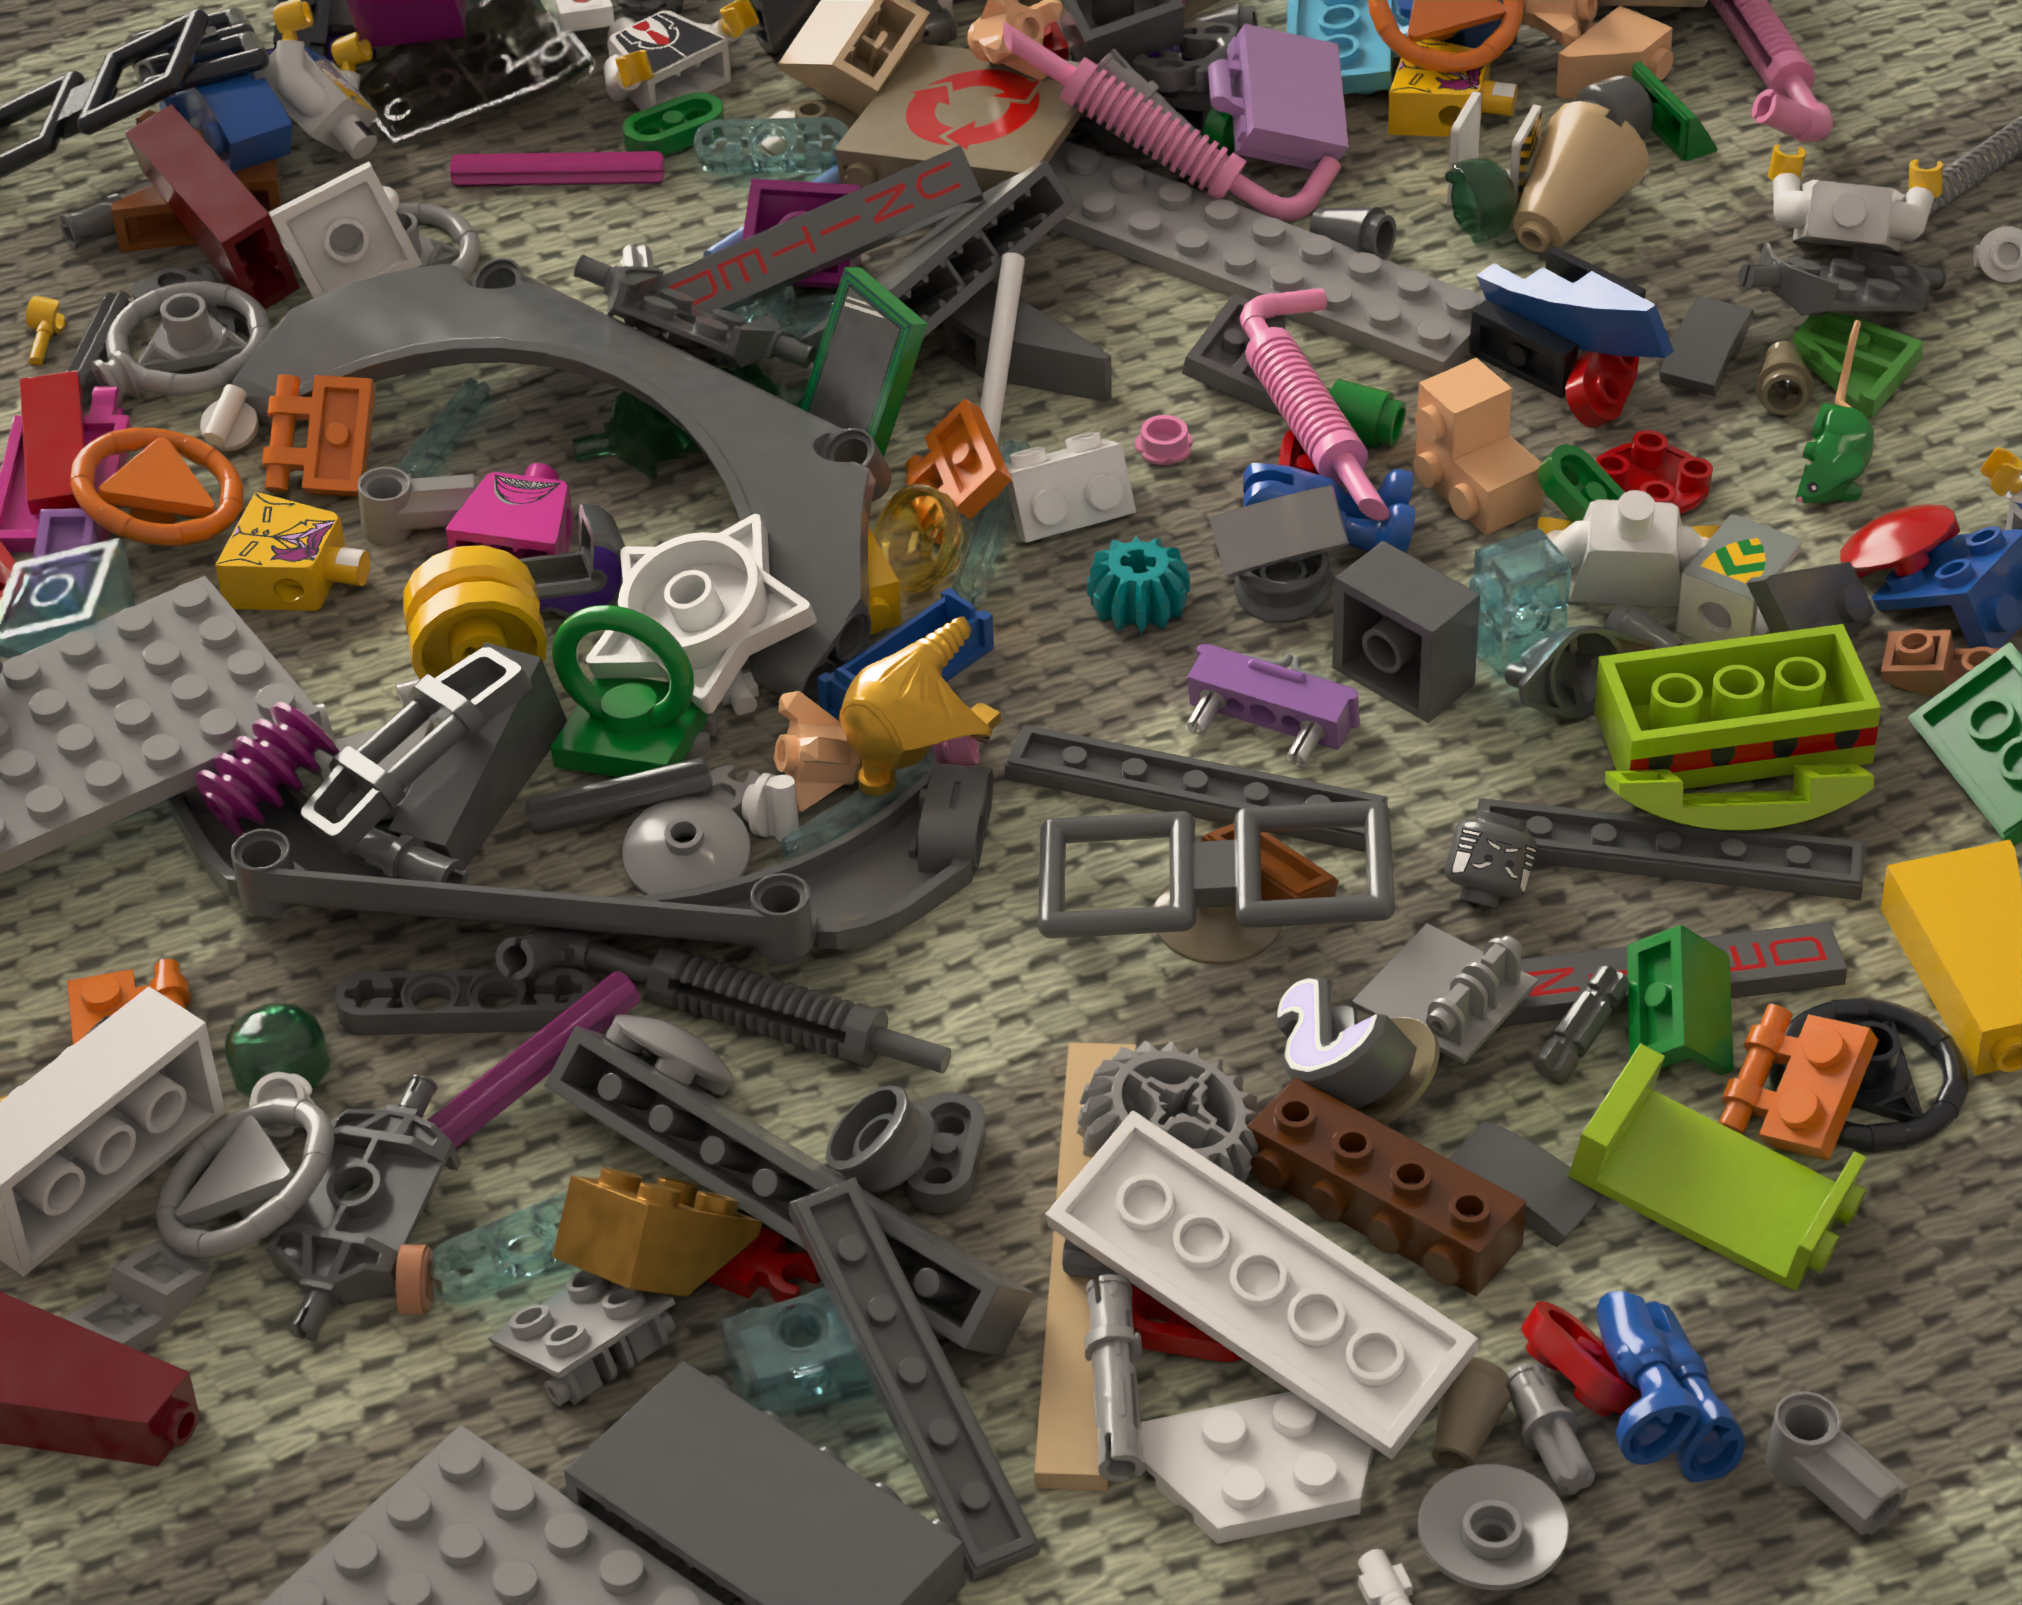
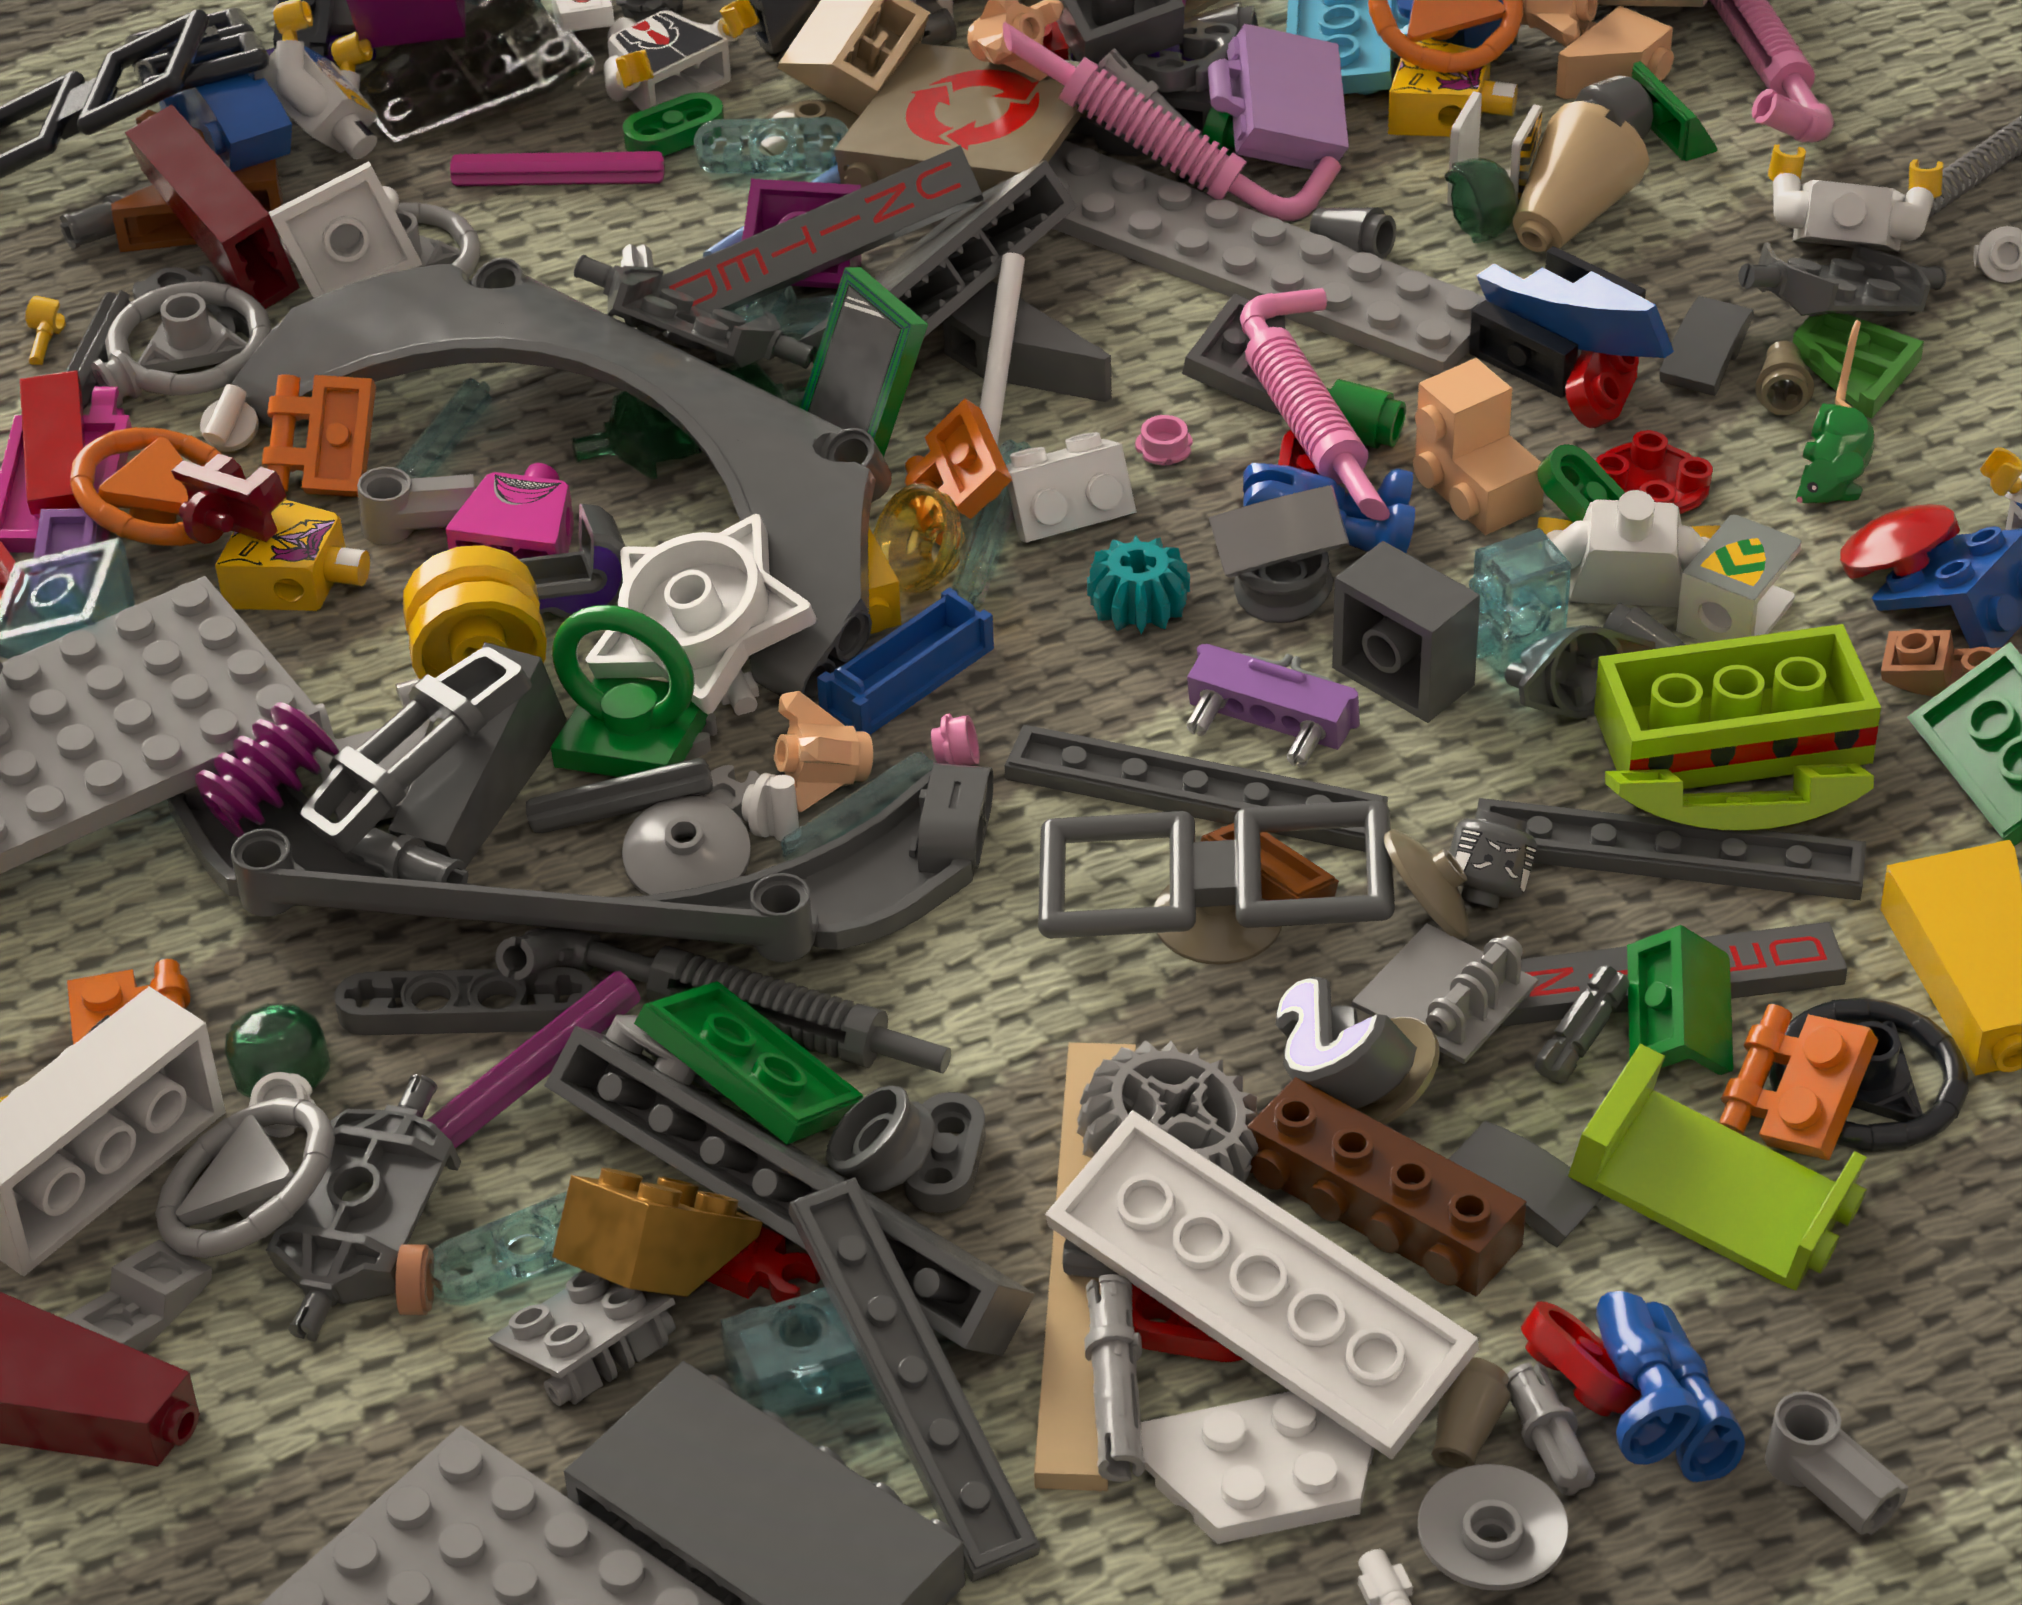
(227, 501): none -> dark red hips
(749, 1061): none -> green tile
(906, 707): pearl gold piece -> none
(1431, 880): none -> dark tan dish
(1812, 599): dark grey wing -> none

